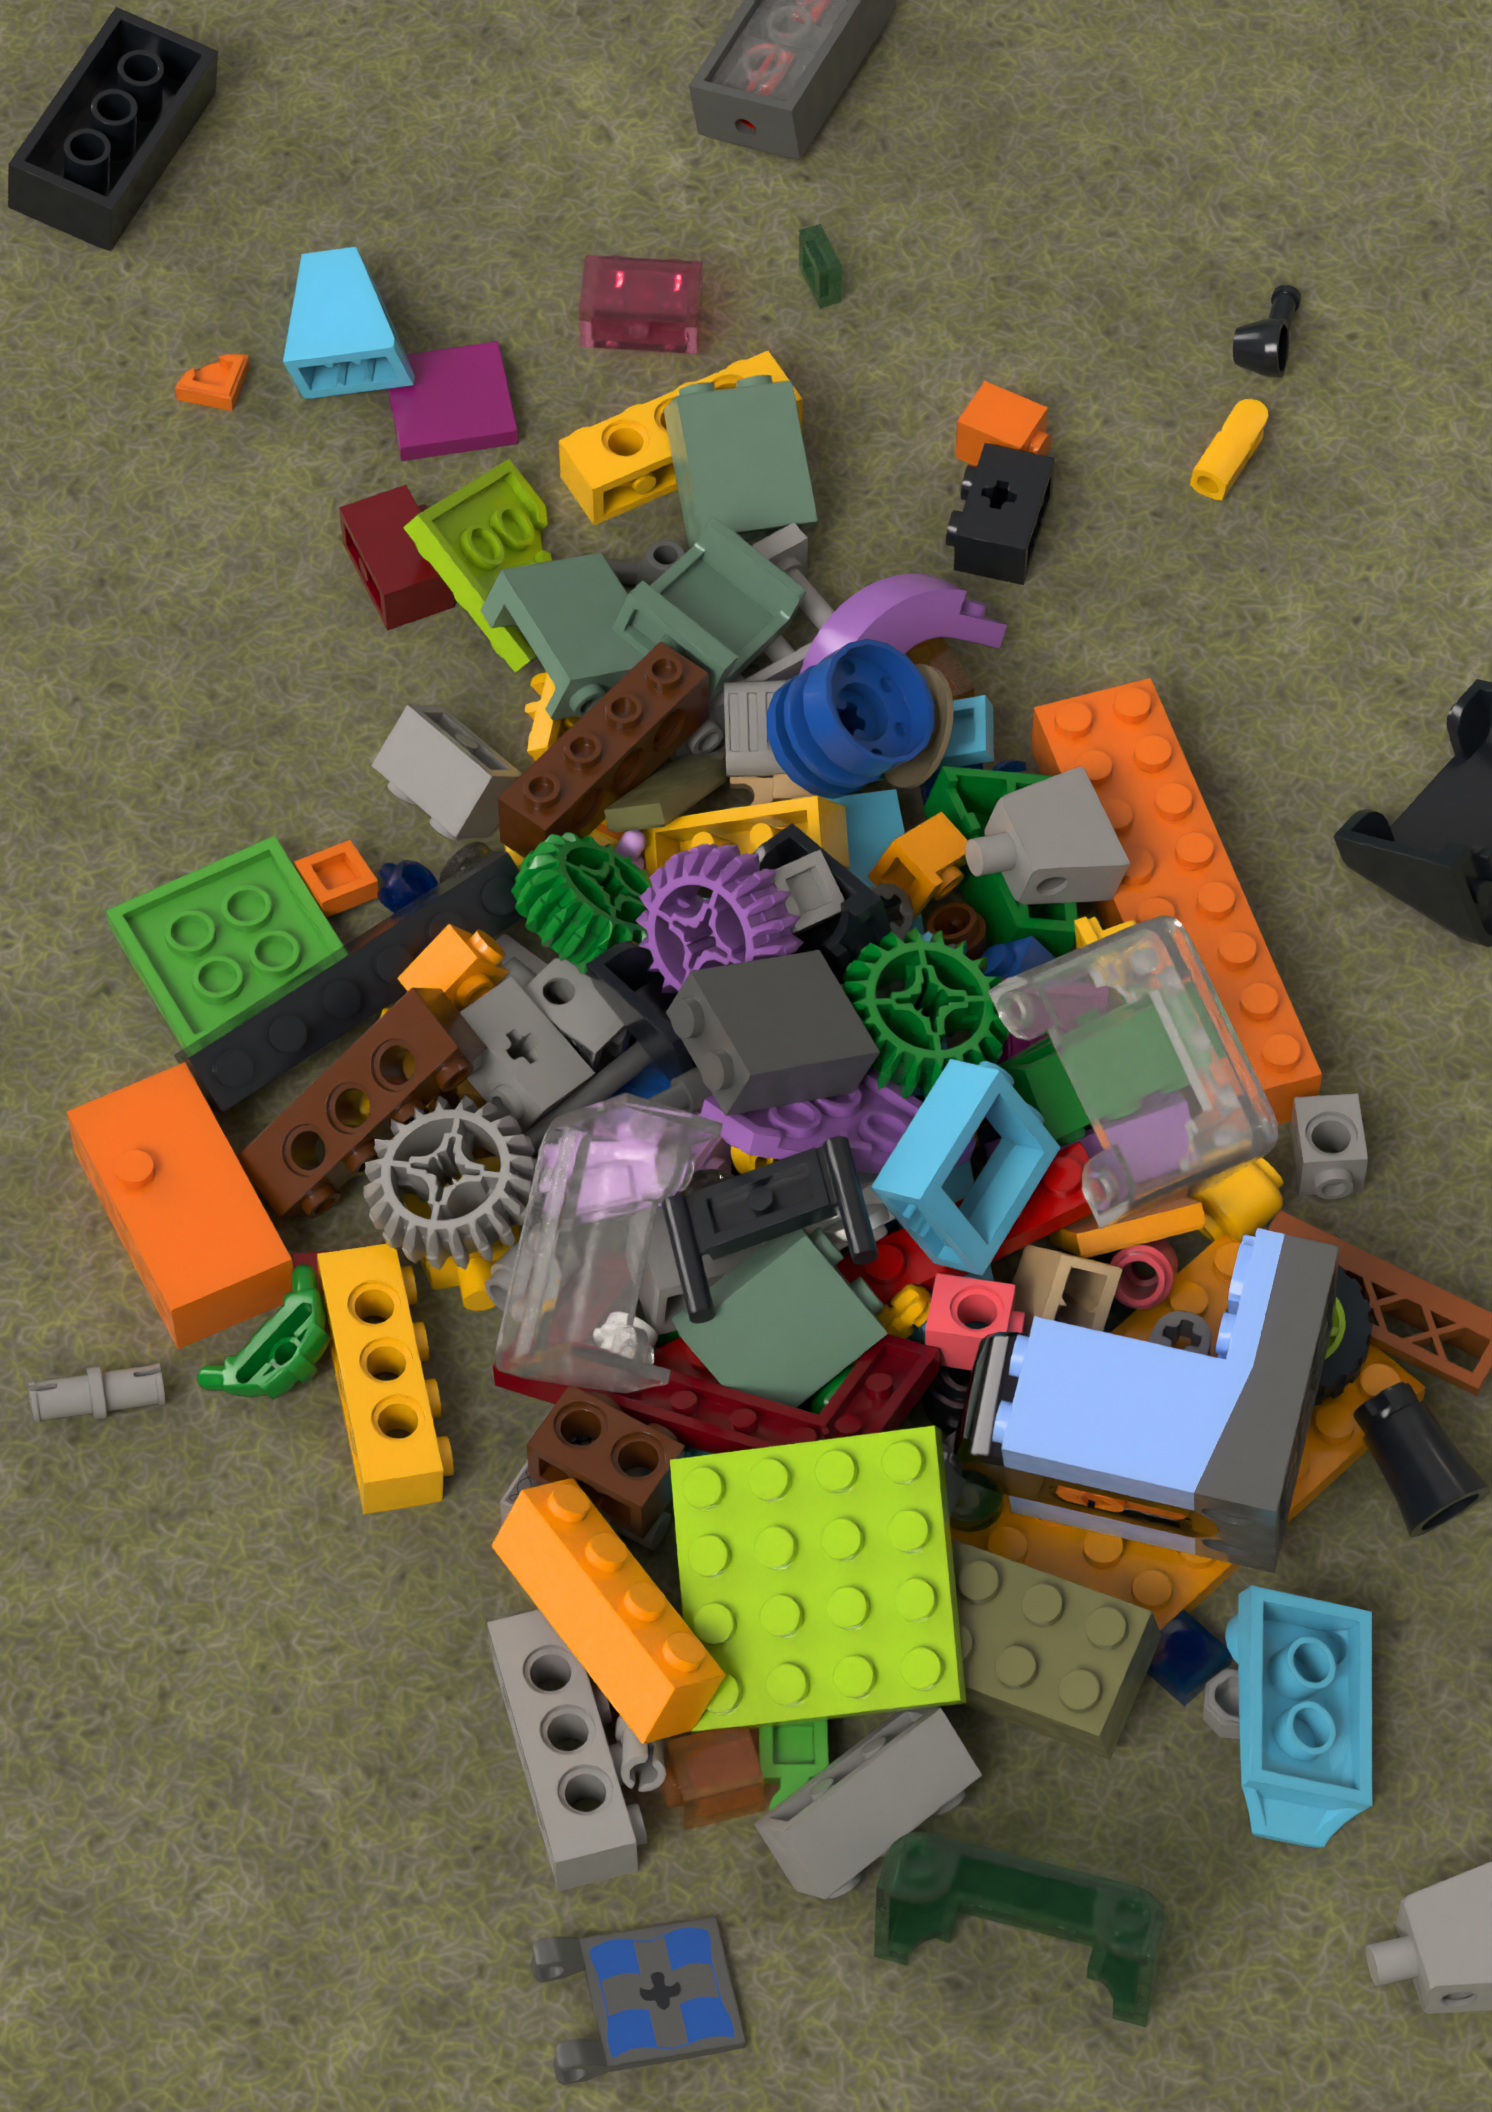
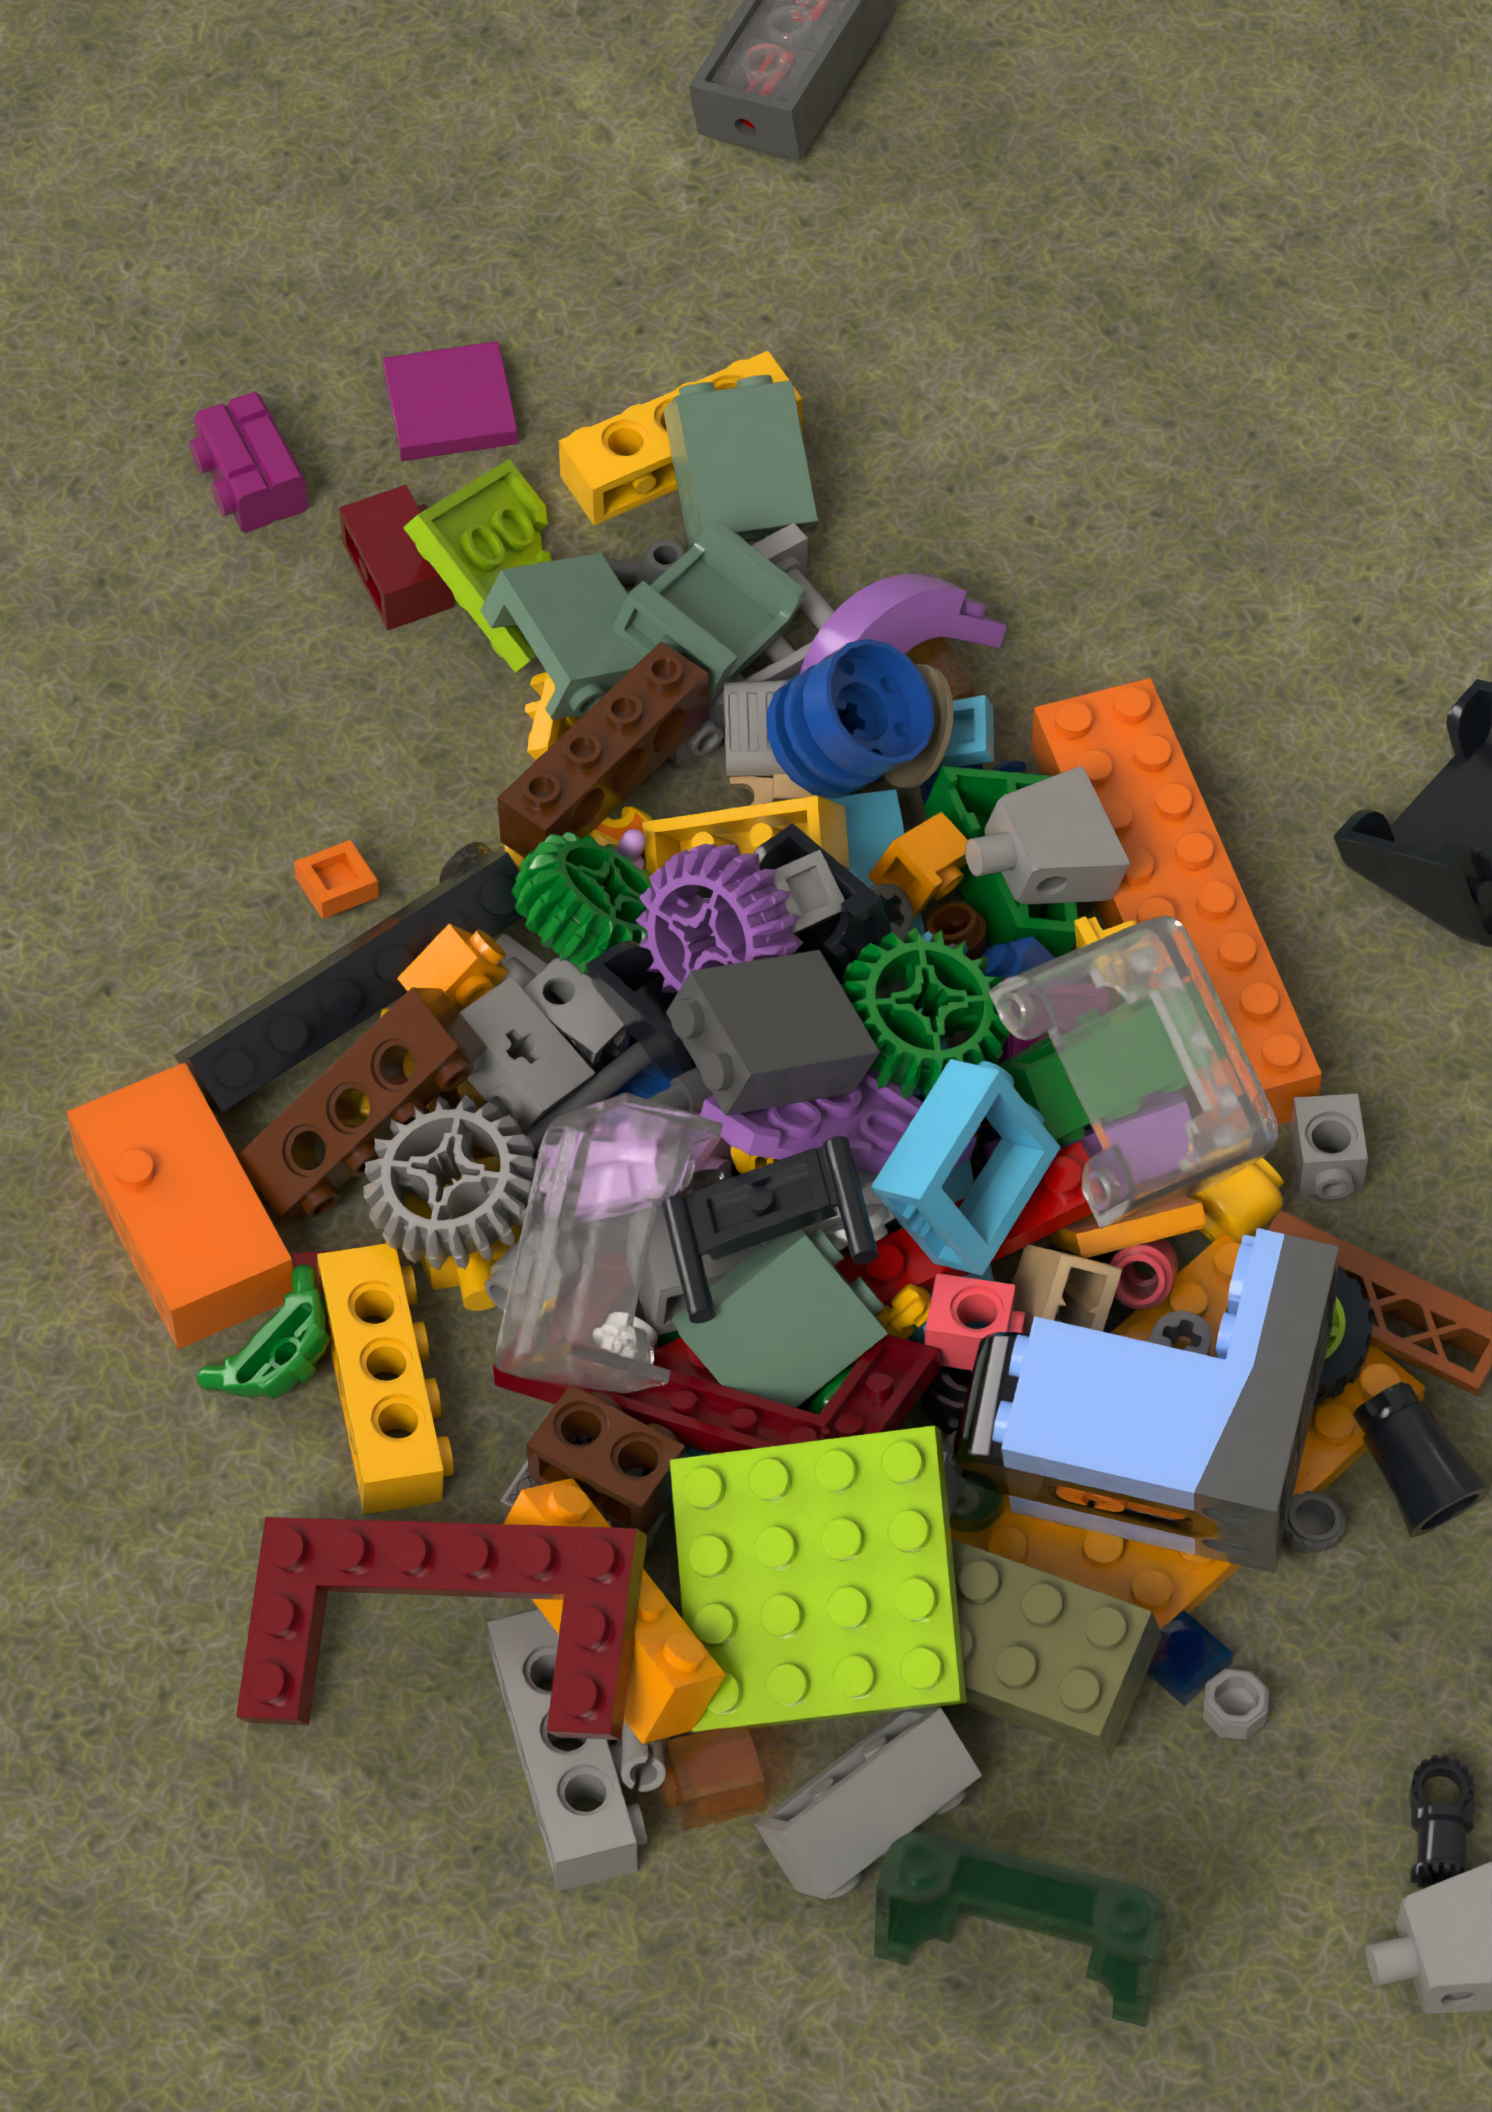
(96, 1393): light grey pin -> none
(112, 129): black brick -> none
(216, 383): orange tile -> none
(222, 937): bright green plate -> none
(249, 463): none -> magenta brick
(342, 330): medium azure slope -> none
(404, 883): clear blue plate -> none
(445, 771): light grey brick -> none
(586, 1567): none -> dark red plate
(650, 300): clear pink brick -> none
(652, 1995): dark grey flag -> none
(668, 792): olive tile -> none
(792, 1755): bright green plate -> none
(820, 266): clear green tile -> none
(1001, 420): orange brick -> none
(1001, 513): black brick -> none
(1230, 450): yellow bar -> none
(1265, 343): black bar -> none
(1302, 1713): medium azure slope -> none
(1314, 1523): none -> dark grey piece
(1441, 1827): none -> black connector

